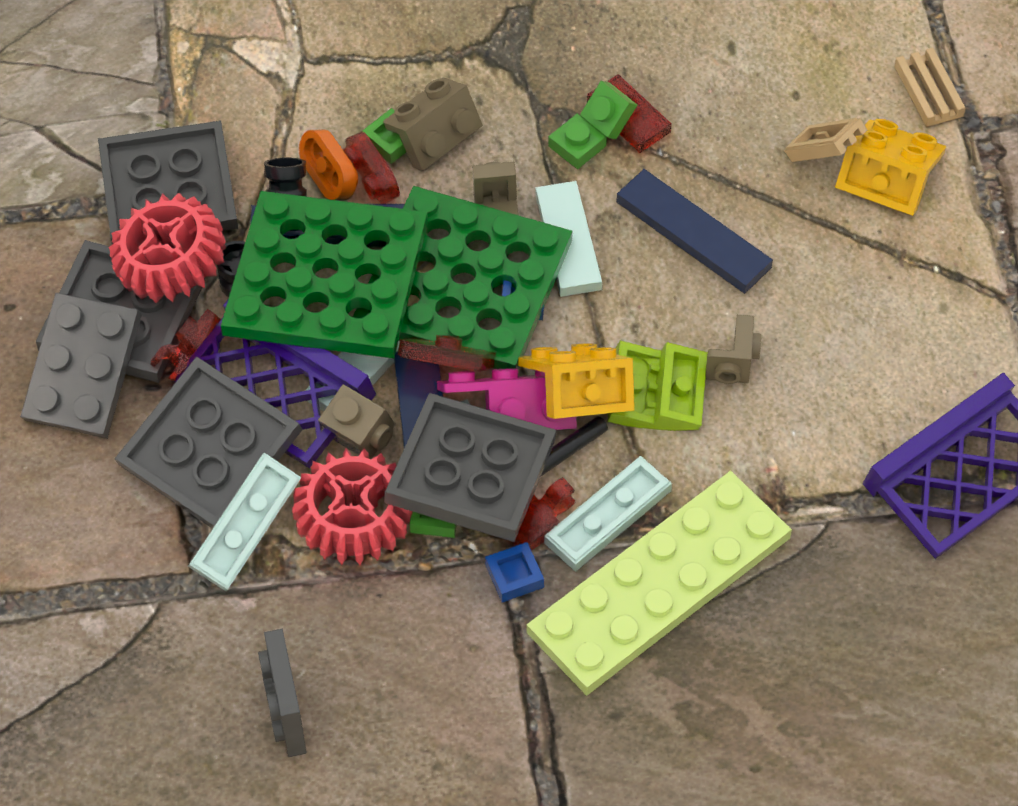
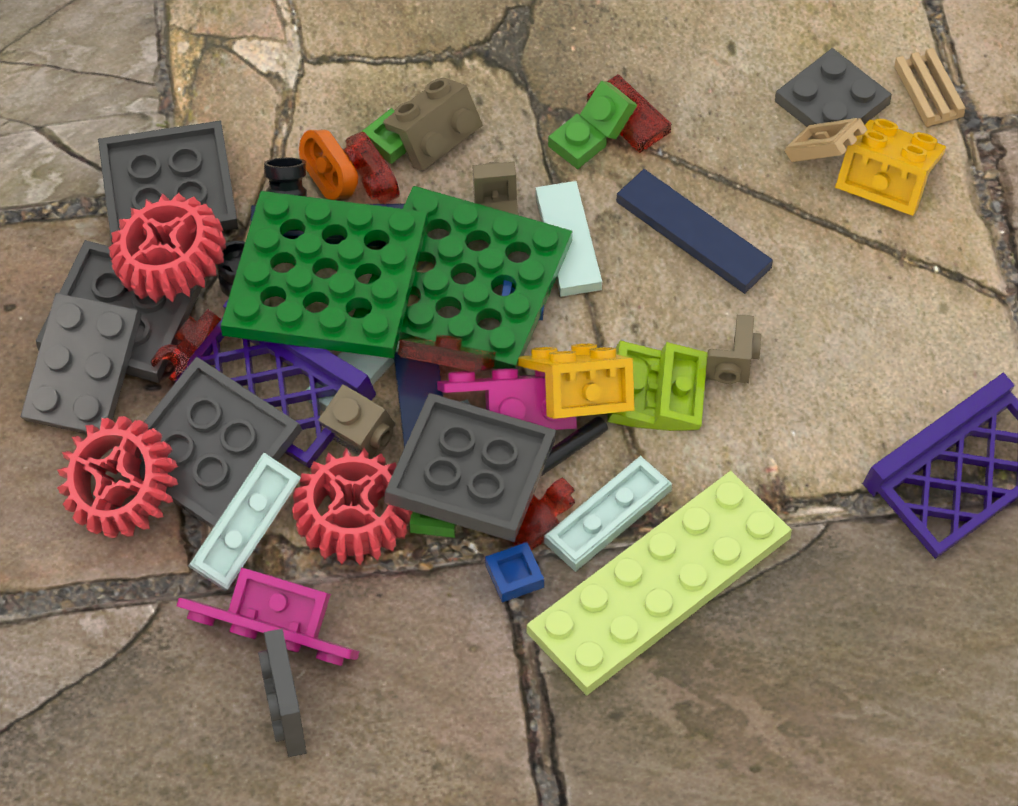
(102, 512): none -> coral gear
(271, 604): none -> dark pink bracket
(832, 92): none -> dark grey plate

